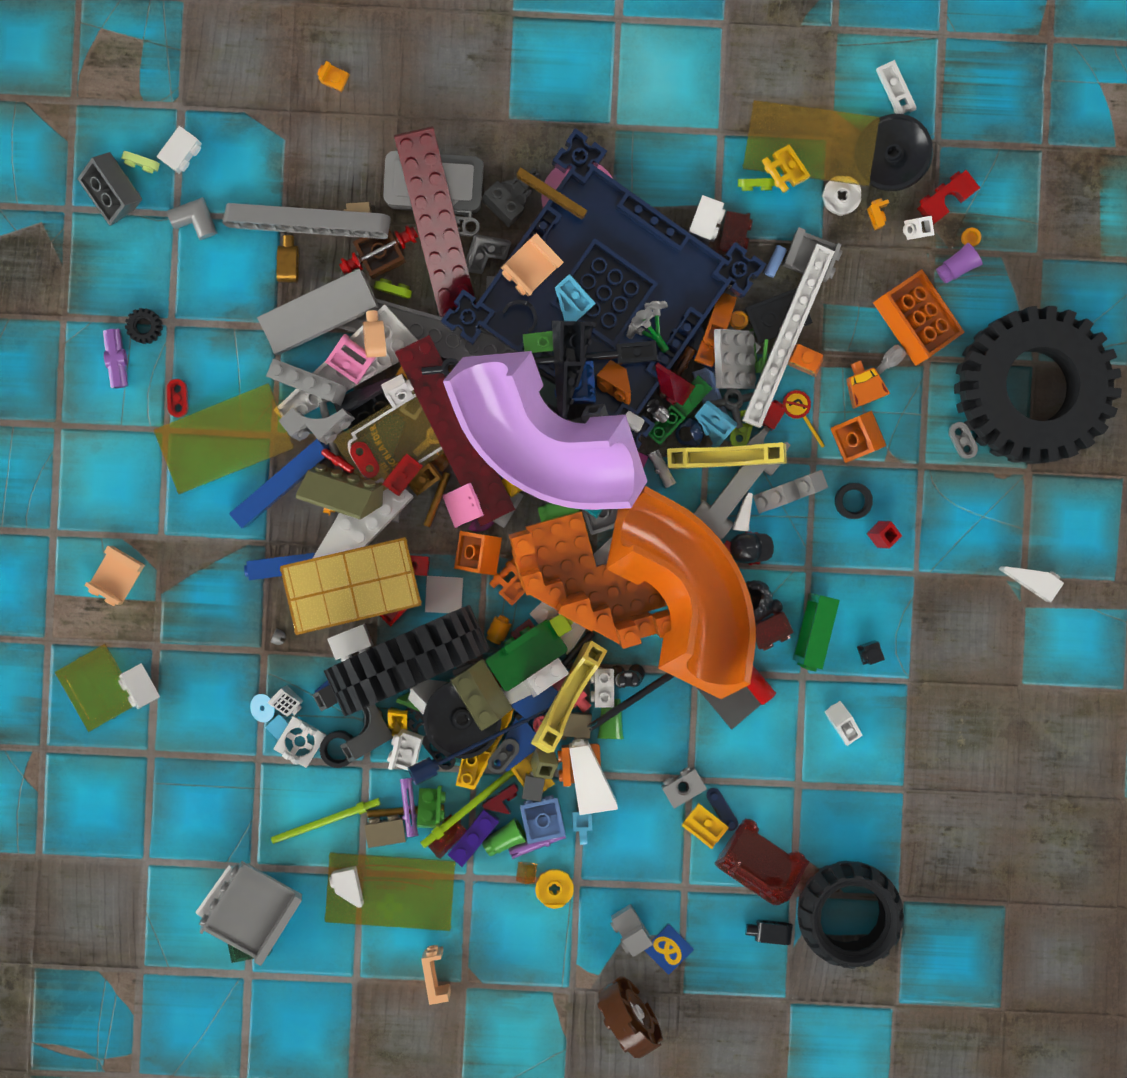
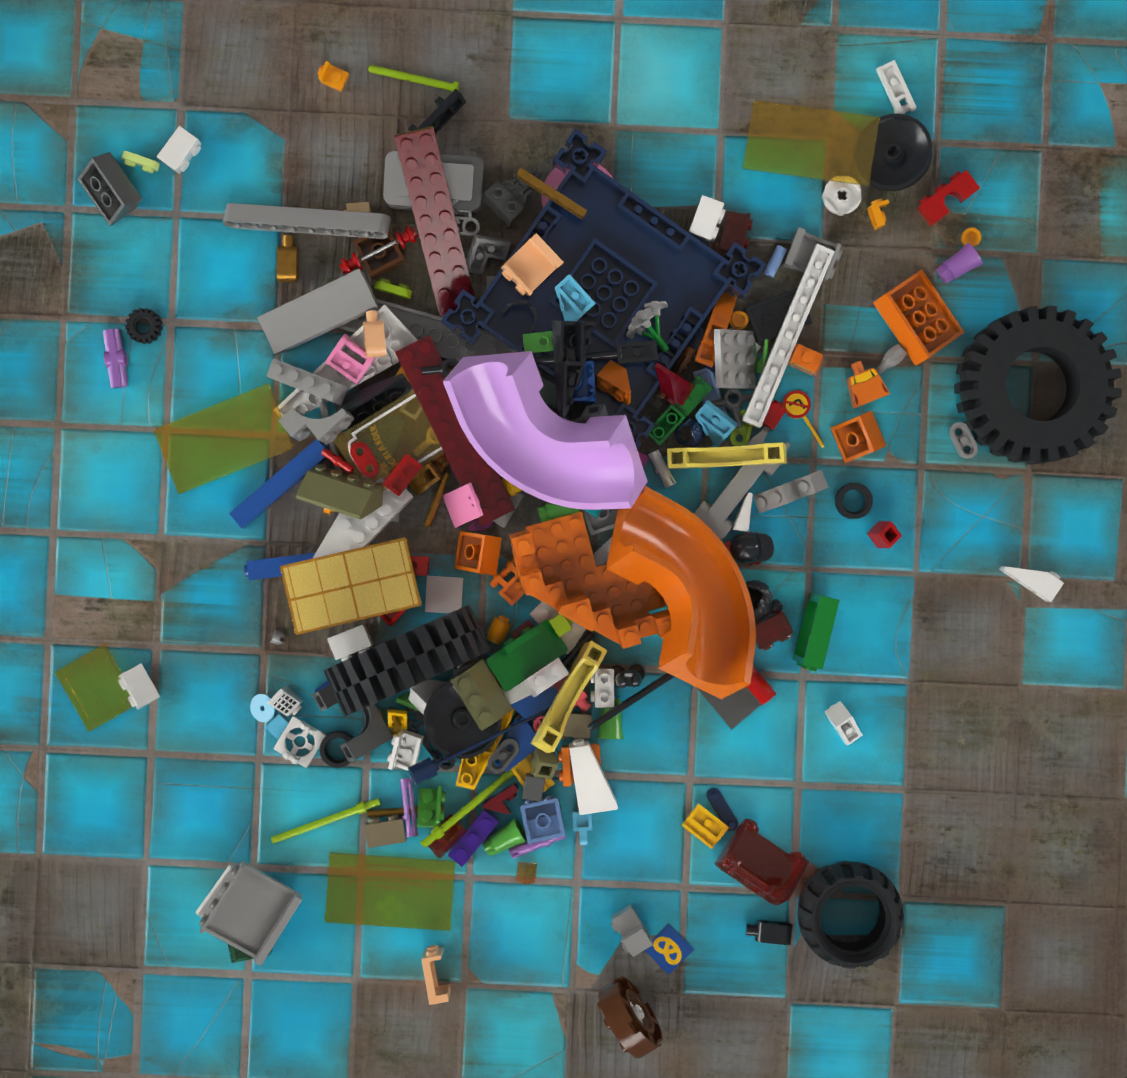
(115, 576): light nougat panel -> none
(177, 398): red plate -> none
(196, 213): light grey brick -> none
(347, 885): white slope -> none
(397, 390): white brick -> none
(414, 78): none -> lime bar
(443, 113): none -> black hinge
(562, 880): yellow plate -> none
(635, 422): white slope -> none
(658, 412): flat silver bar -> none
(678, 797): light grey brick -> none
(748, 184): lime plate -> none
(791, 166): yellow plate -> none
(870, 653): black brick -> none
(913, 228): white brick -> none

